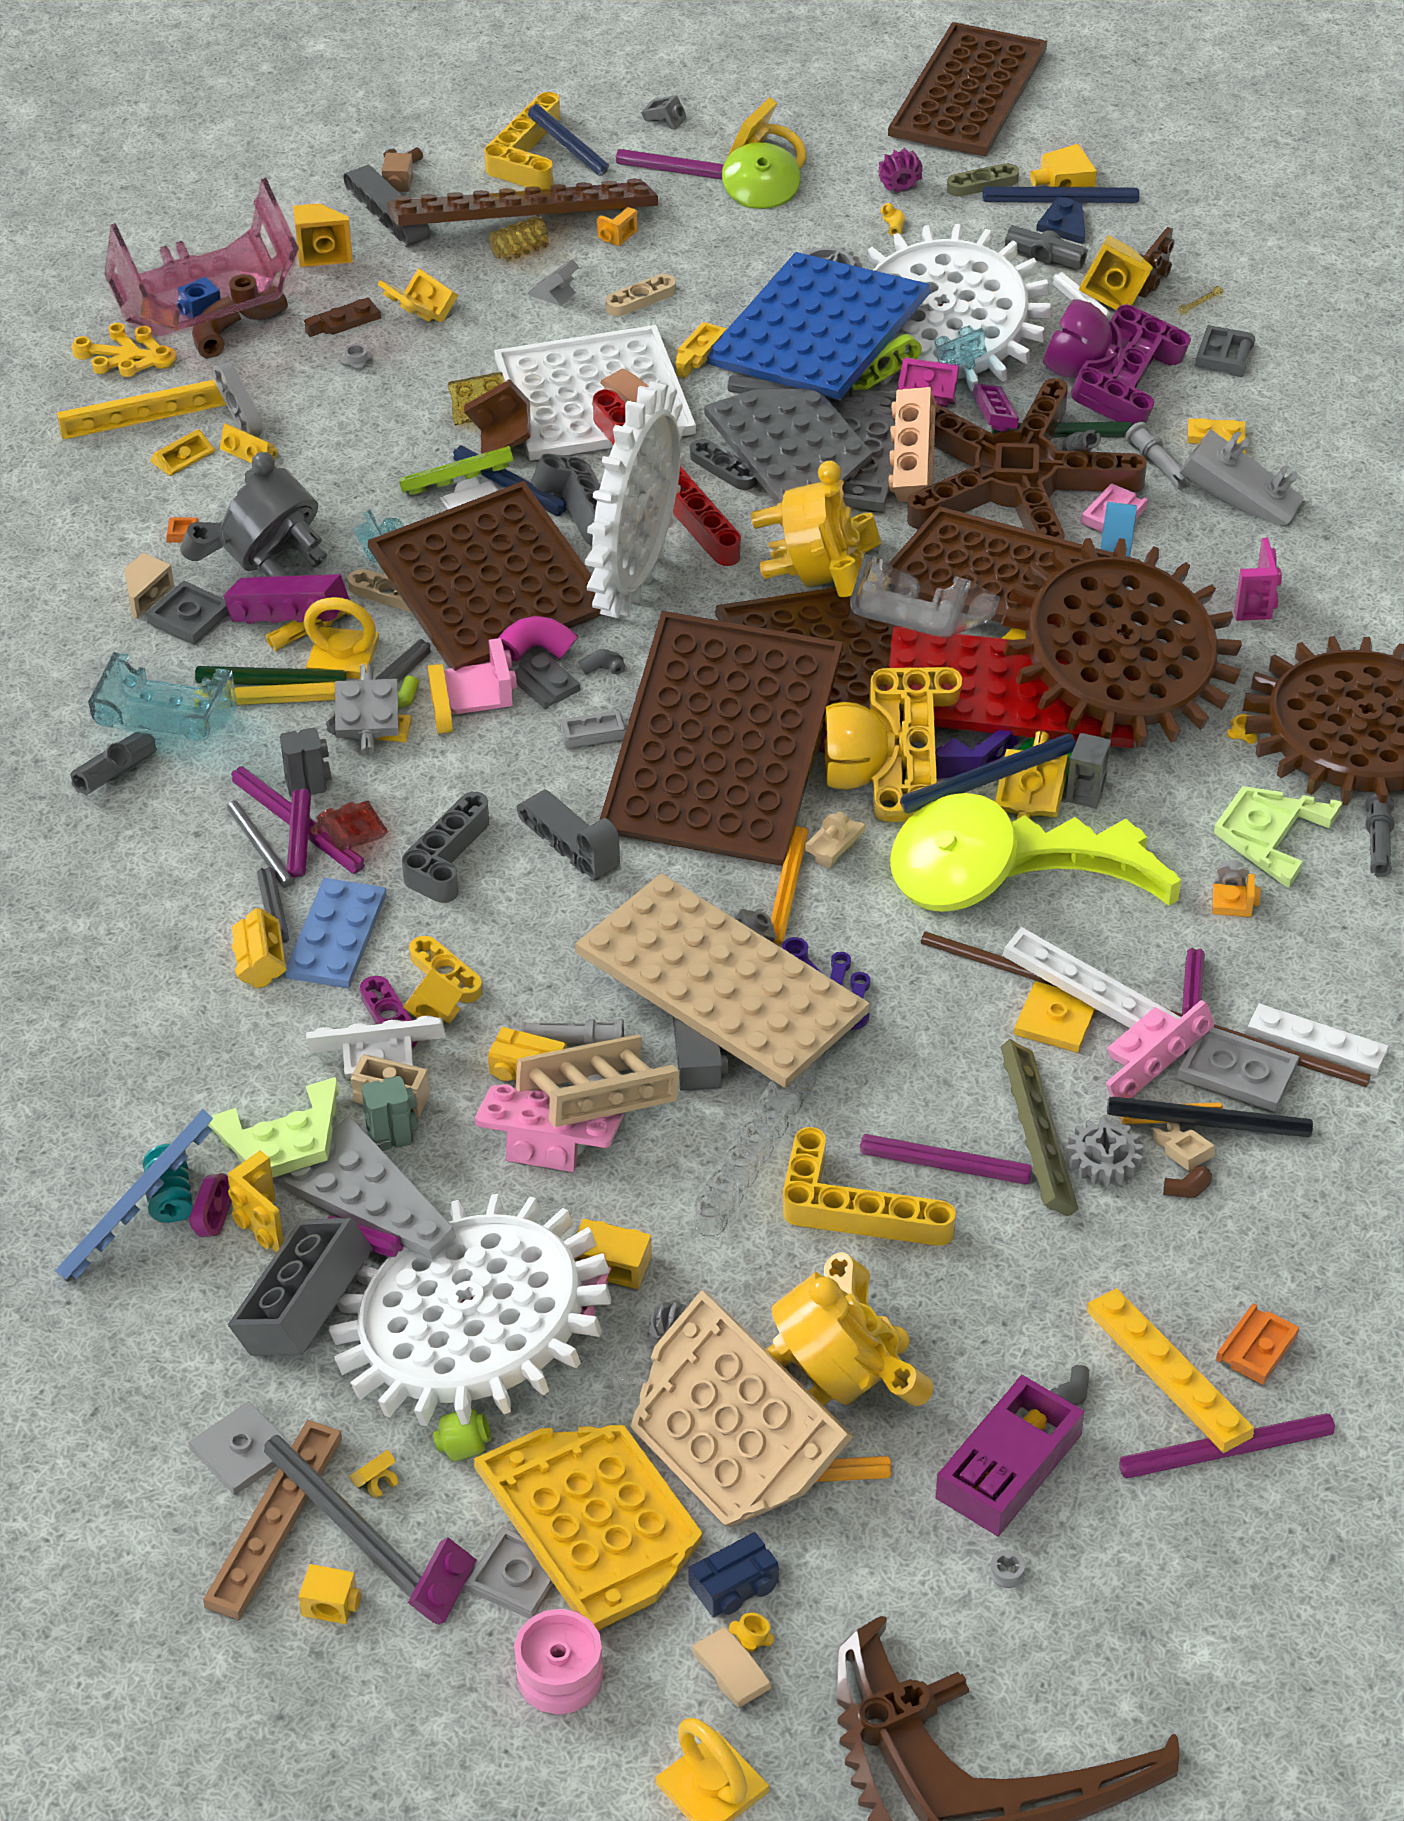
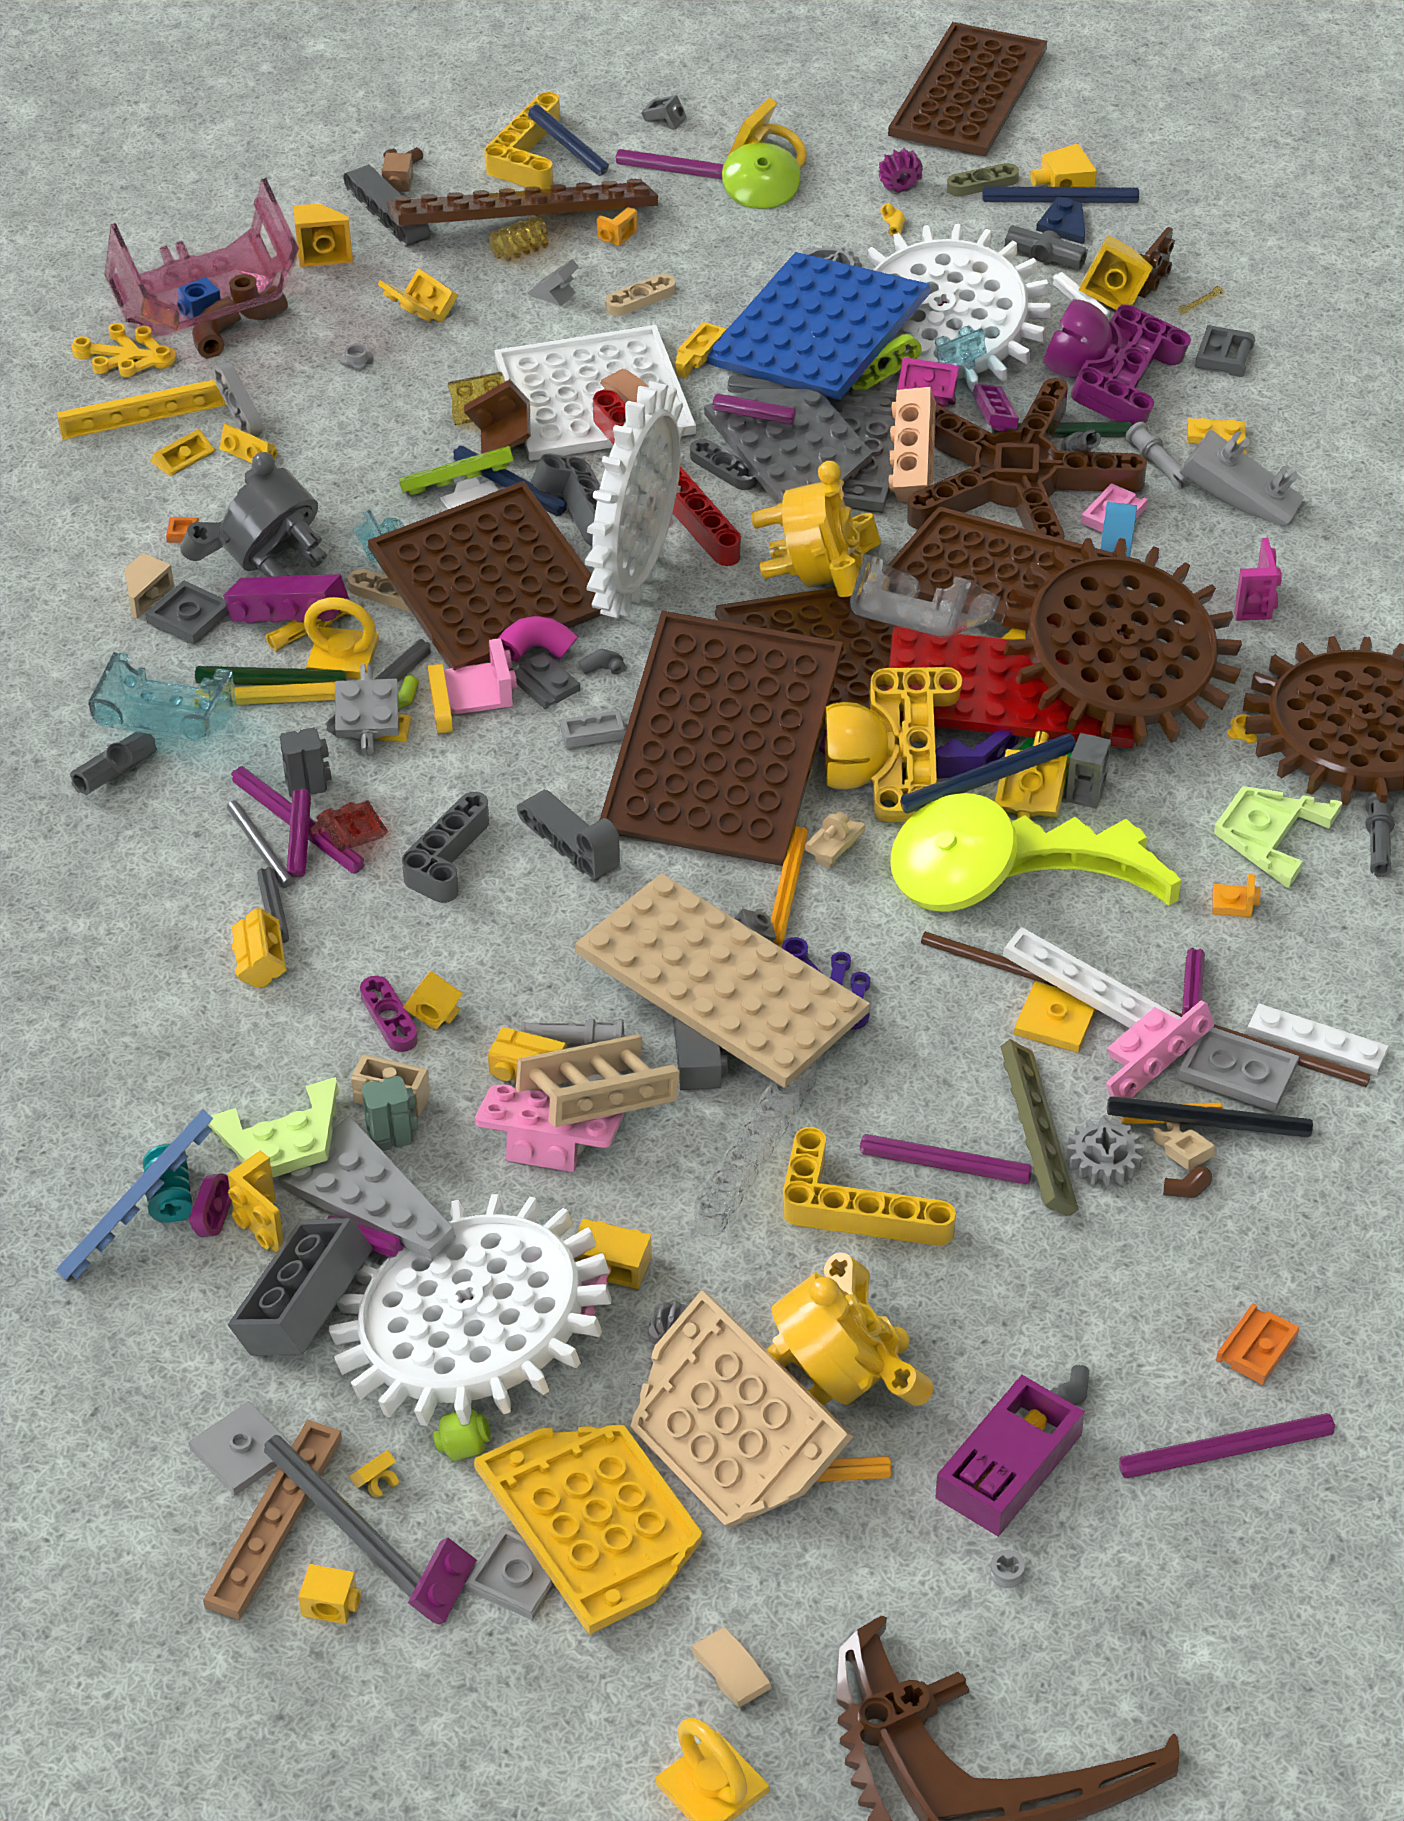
(335, 933): medium blue plate -> none
(342, 318): reddish brown hinge -> none
(387, 1040): white bracket -> none
(443, 957): yellow beam -> none
(558, 1661): bright pink wheel -> none
(734, 1575): dark blue brick -> none
(752, 1631): yellow plate -> none
(754, 409): none -> magenta axle
(1170, 1370): yellow plate -> none
(1232, 873): light grey plate -> none

